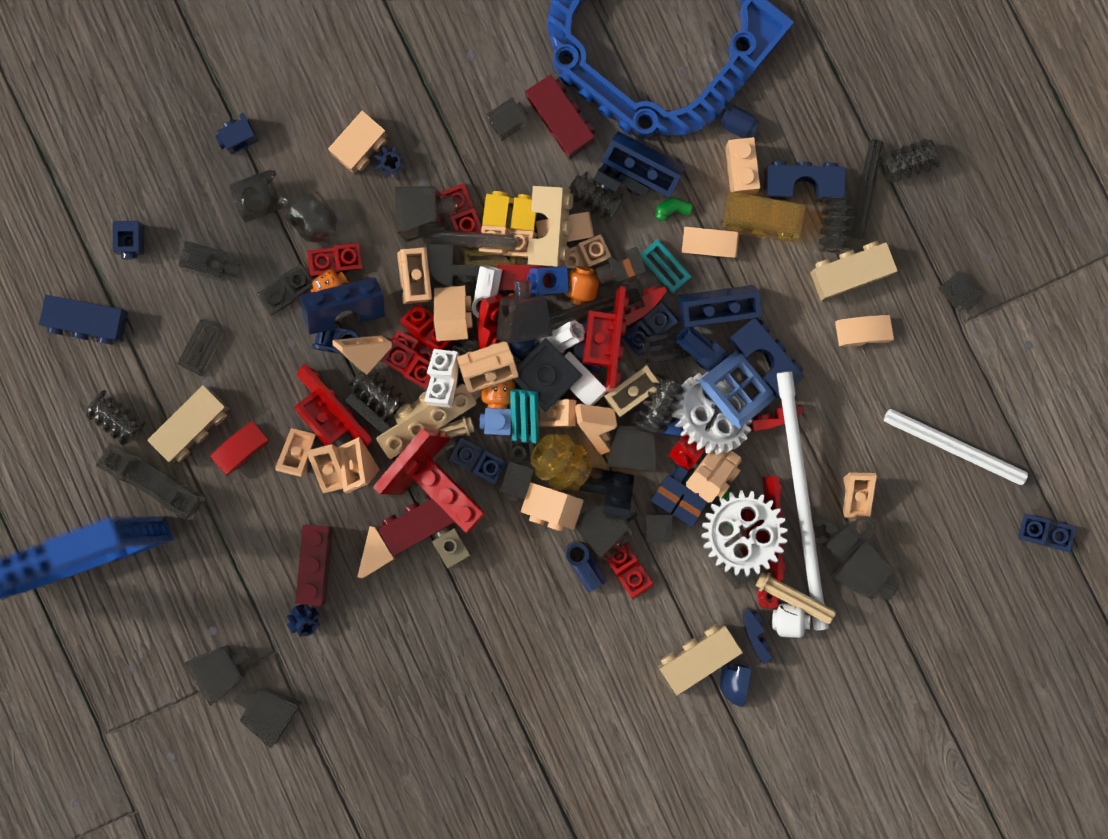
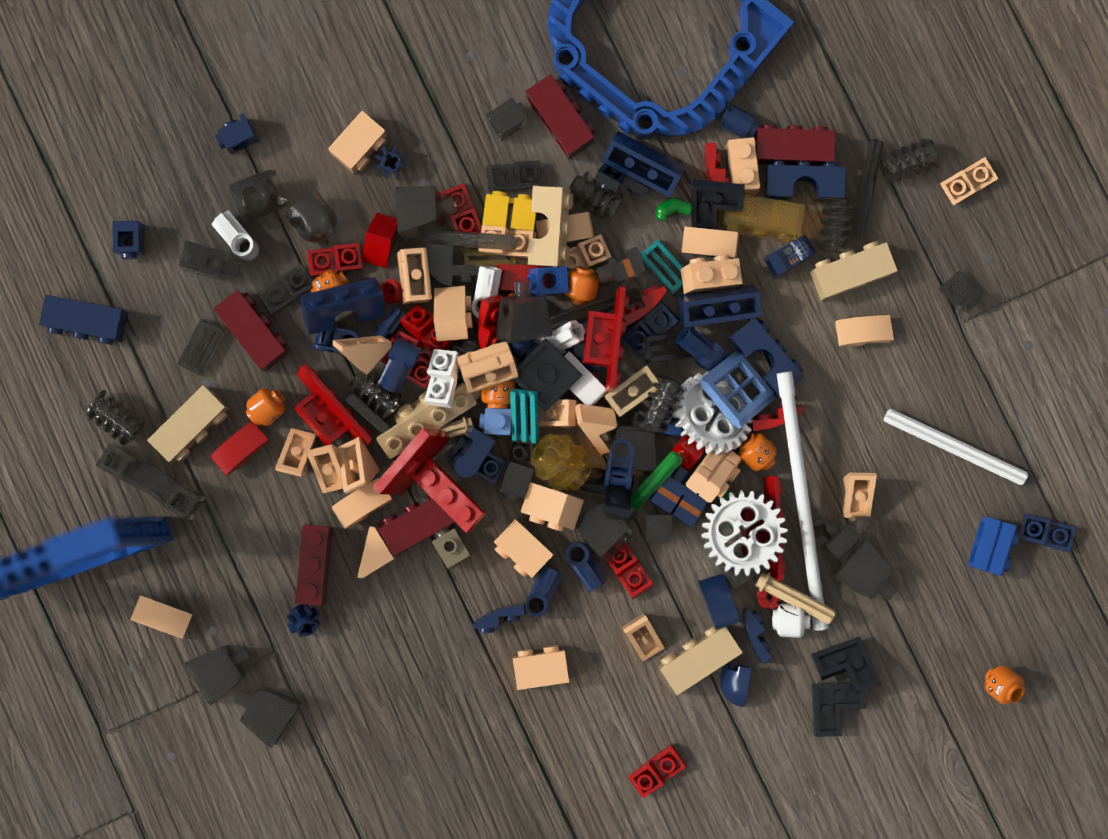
(161, 617): none -> light nougat slope
(235, 235): none -> white piece
(252, 329): none -> dark red brick
(265, 406): none -> orange head
(360, 504): none -> light nougat slope
(380, 240): none -> red slope
(386, 290): none -> red plate
(390, 324): none -> dark blue axle
(401, 360): none -> dark blue piece
(473, 453): none -> dark blue leg
(491, 620): none -> dark blue slope
(514, 176): none -> clear smoke slope
(522, 549): none -> light nougat brick
(540, 668): none -> light nougat brick
(544, 588): none -> dark blue piece
(619, 466): none -> dark blue piece
(643, 637): none -> light nougat slope
(655, 479): none -> green axle
(657, 770): none -> red slope
(711, 160): none -> red slope
(711, 196): none -> black plate
(711, 275): none -> light nougat brick
(719, 601): none -> dark blue slope
(757, 452): none -> orange head
(789, 256): none -> dark blue leg
(794, 145): none -> dark red brick
(827, 702): none -> black plate
(848, 658): none -> black plate
(969, 181): none -> light nougat slope
(993, 546): none -> blue brick
(1004, 685): none -> orange head

